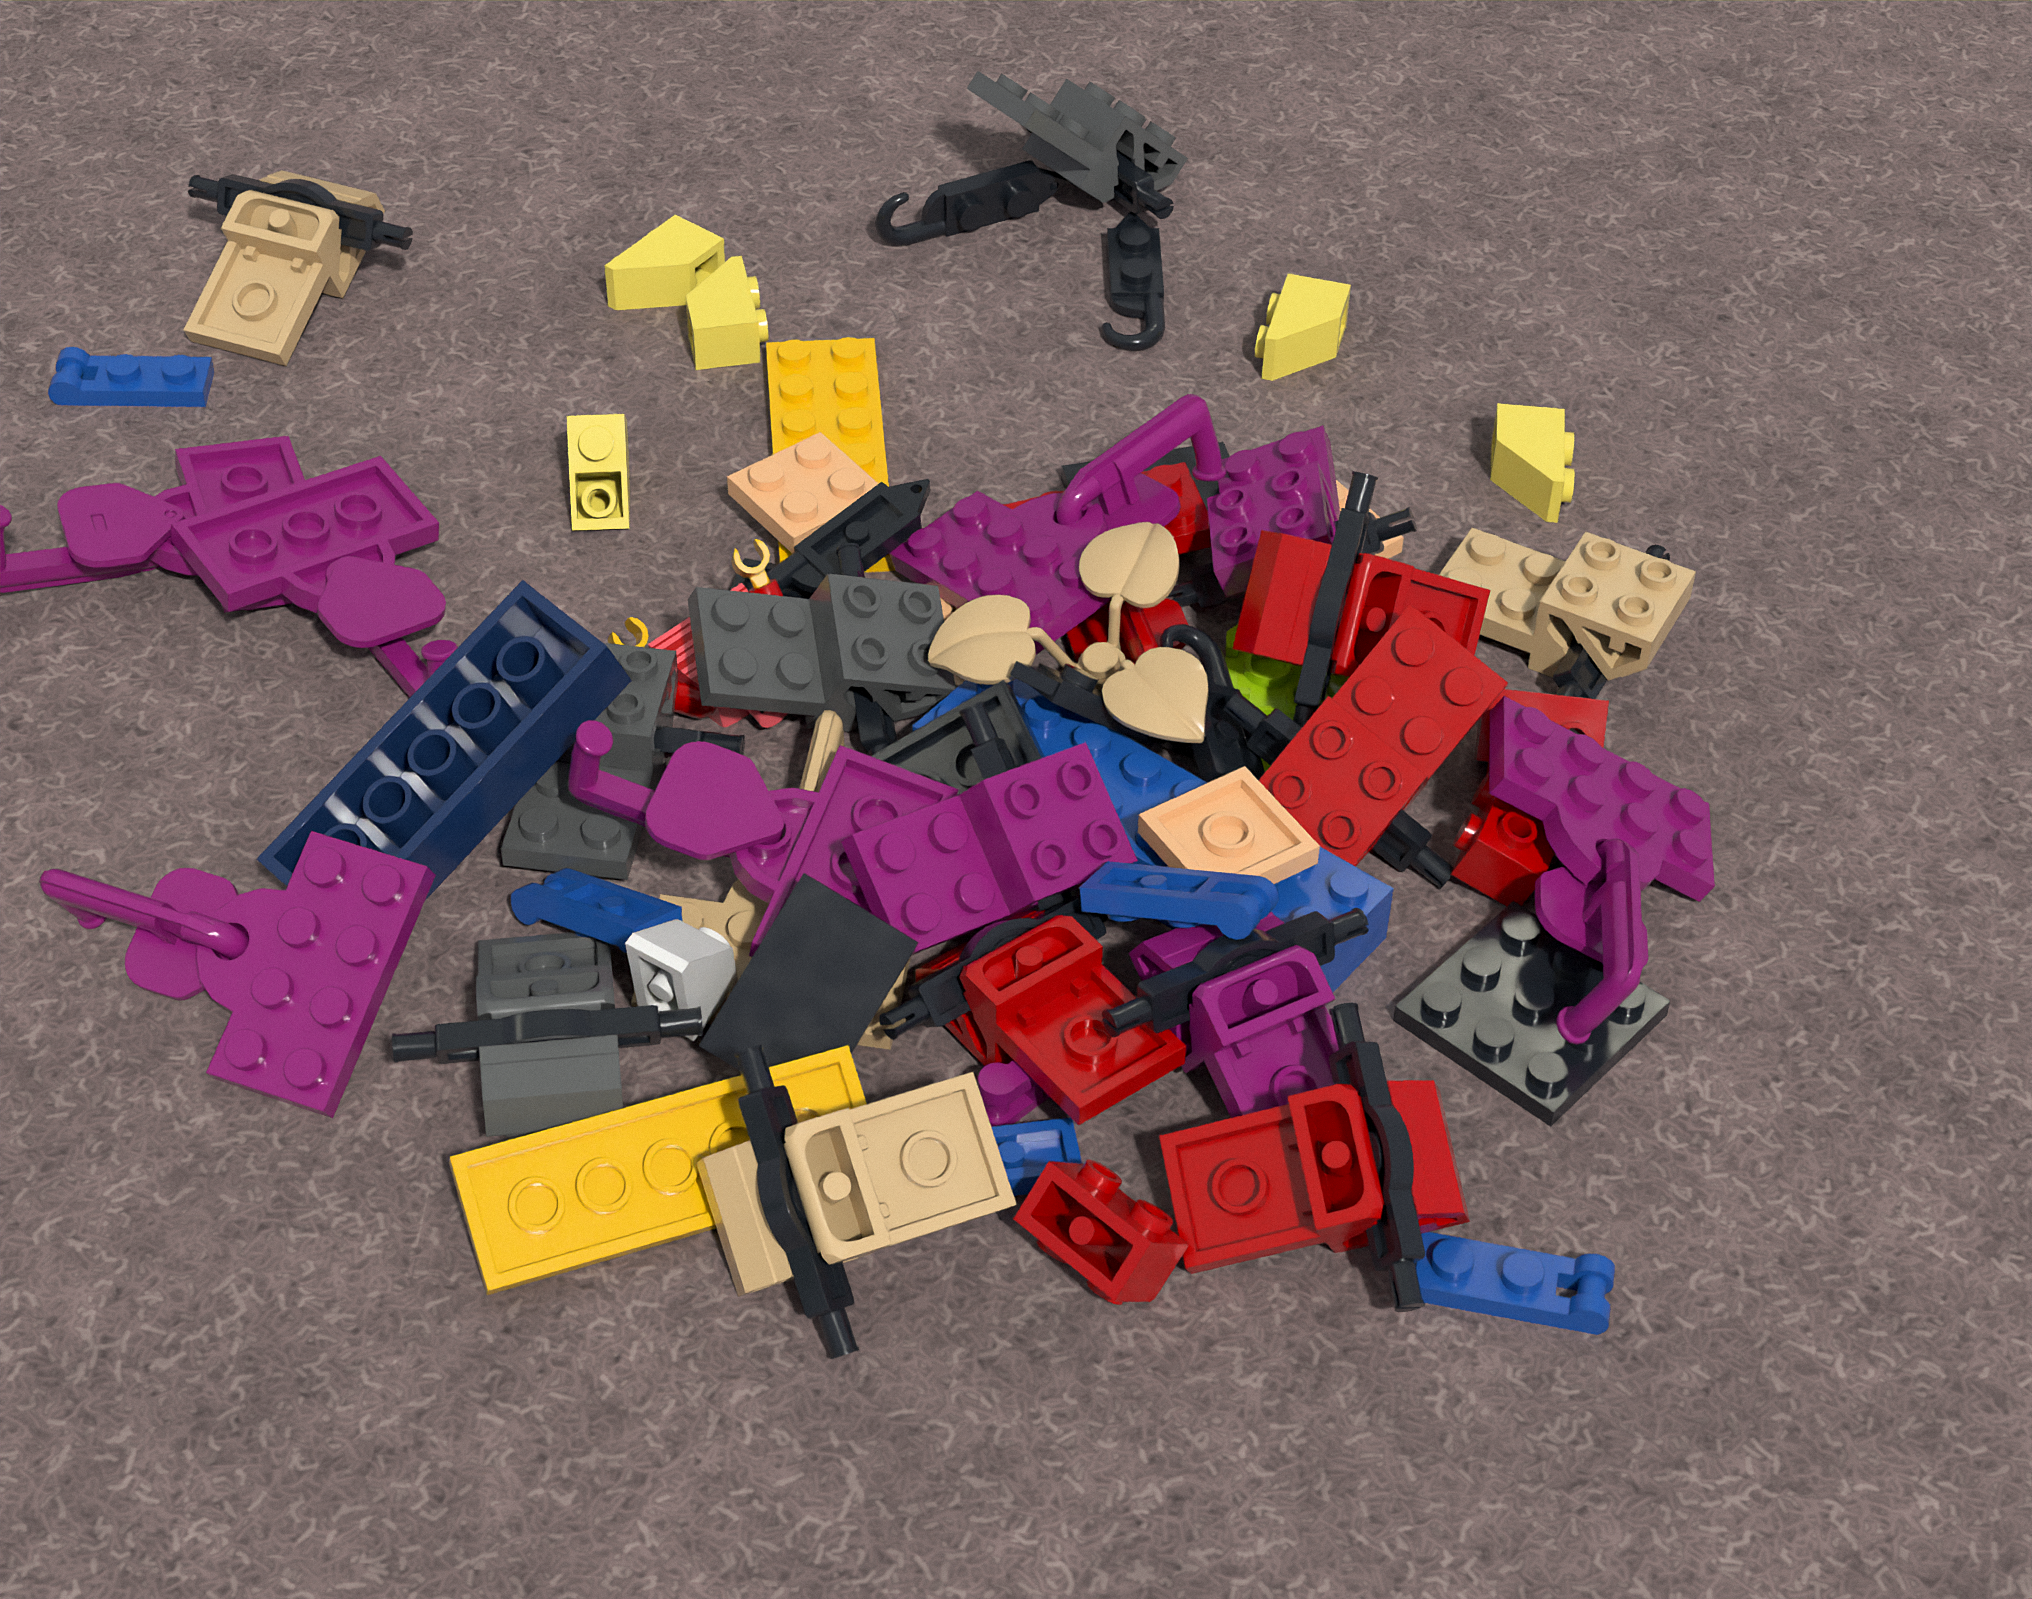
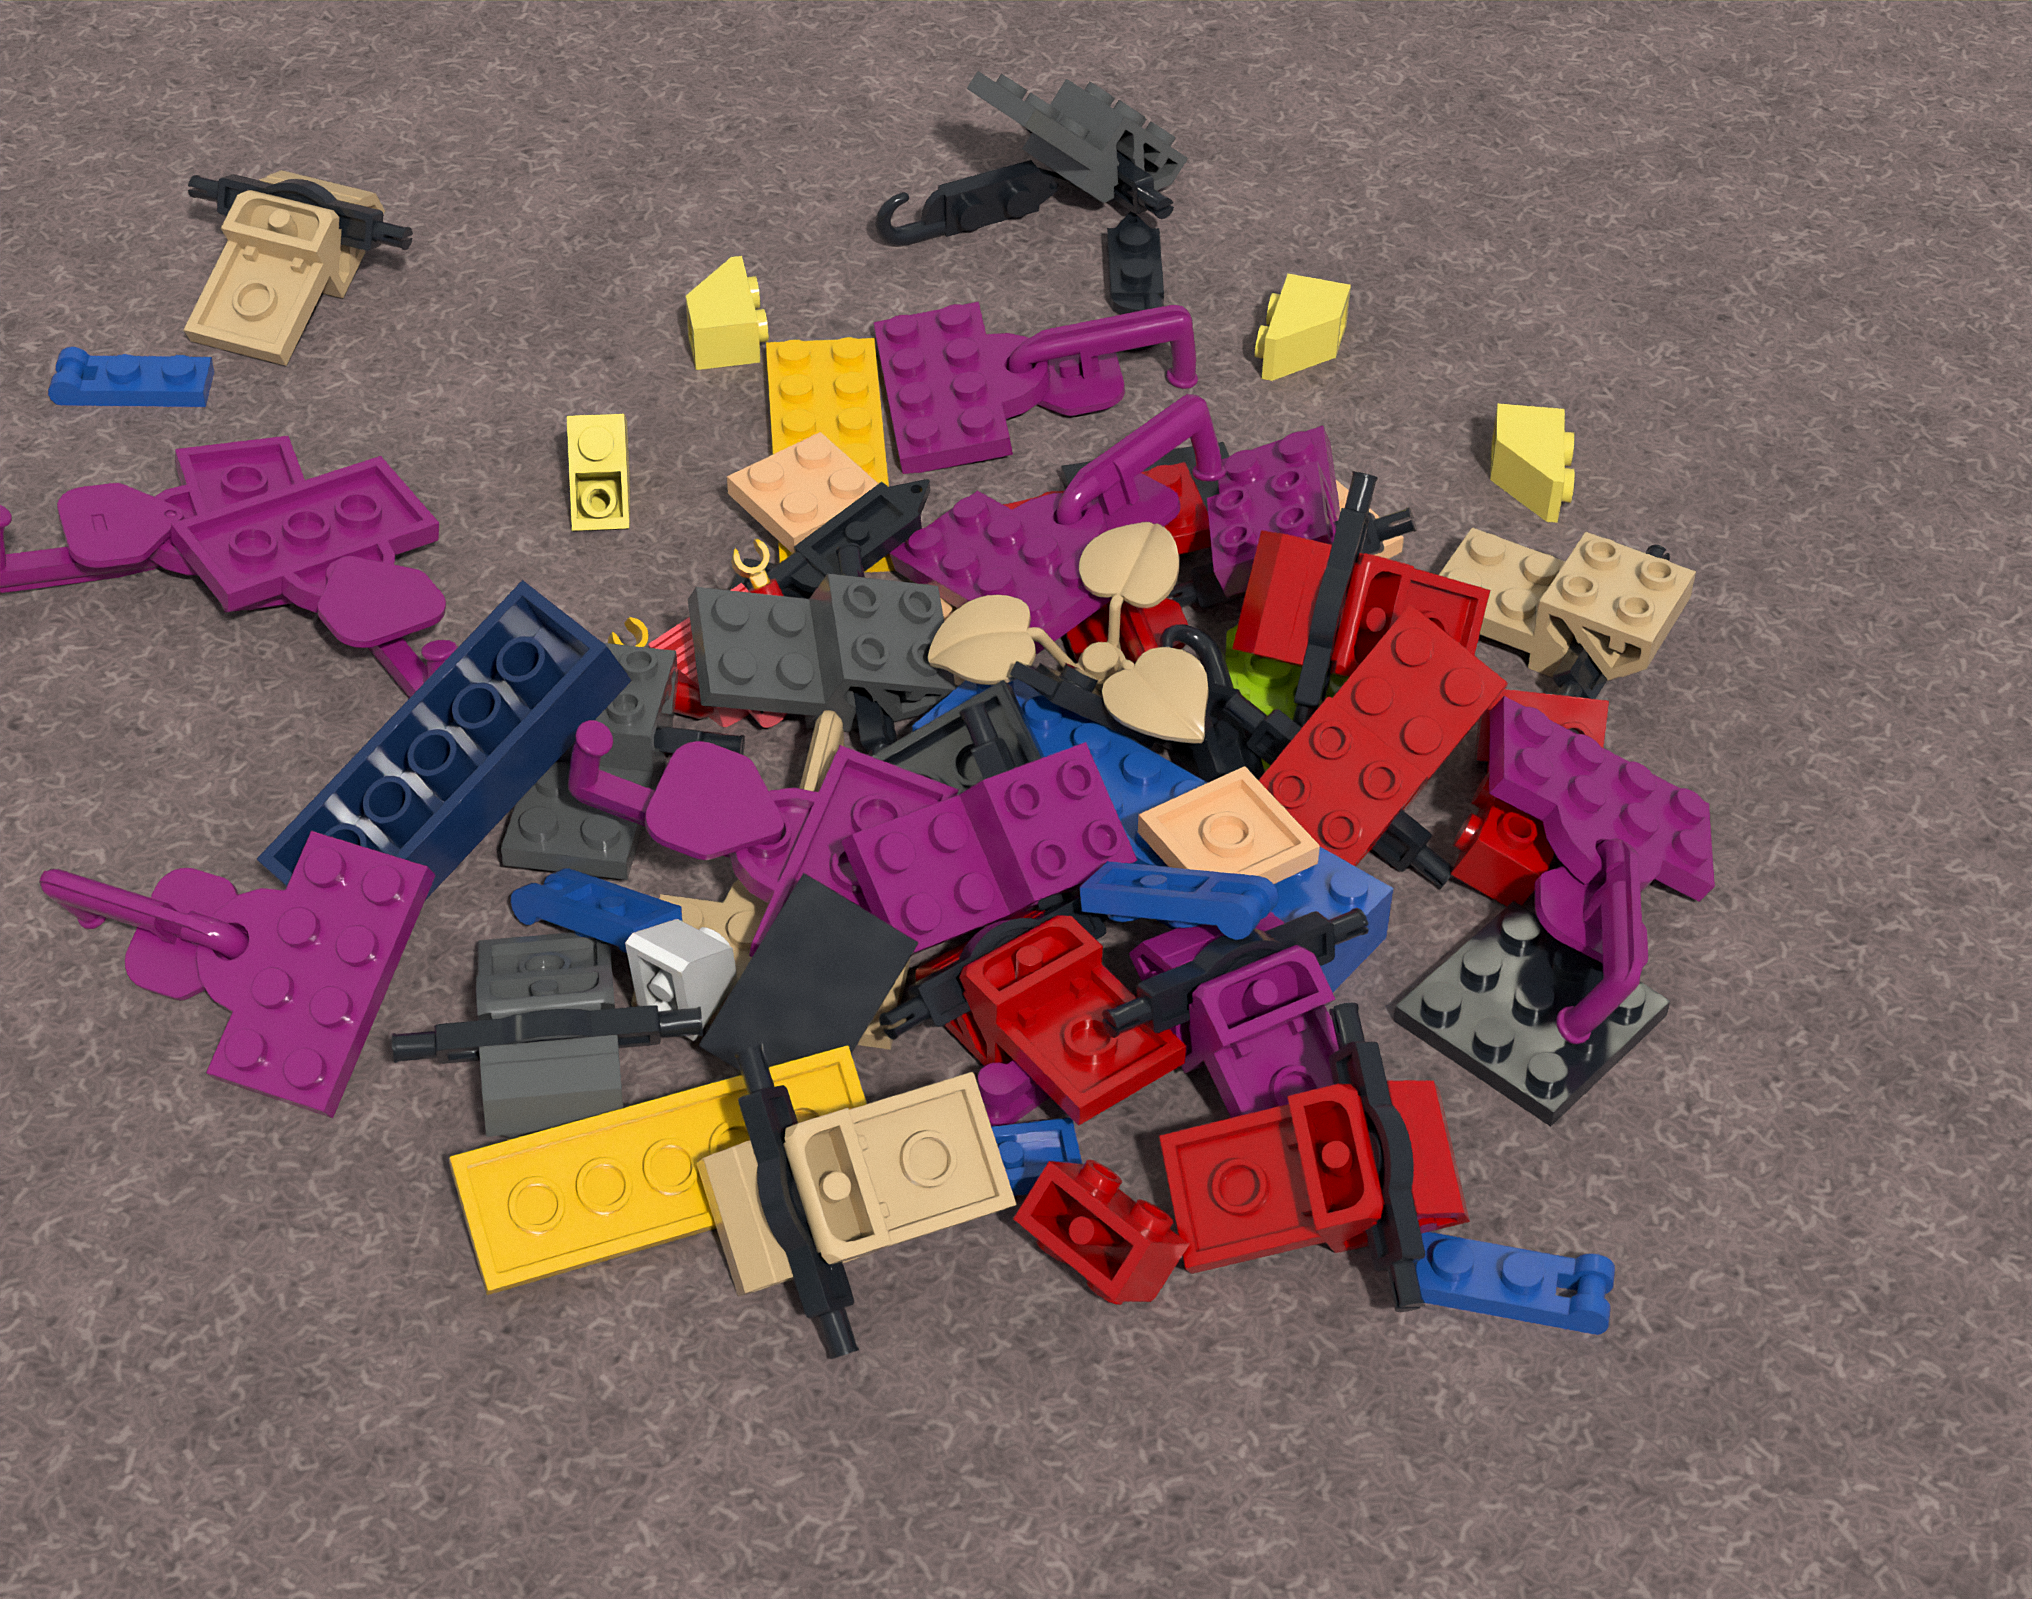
(663, 266): light yellow slope -> none
(959, 385): none -> magenta plate

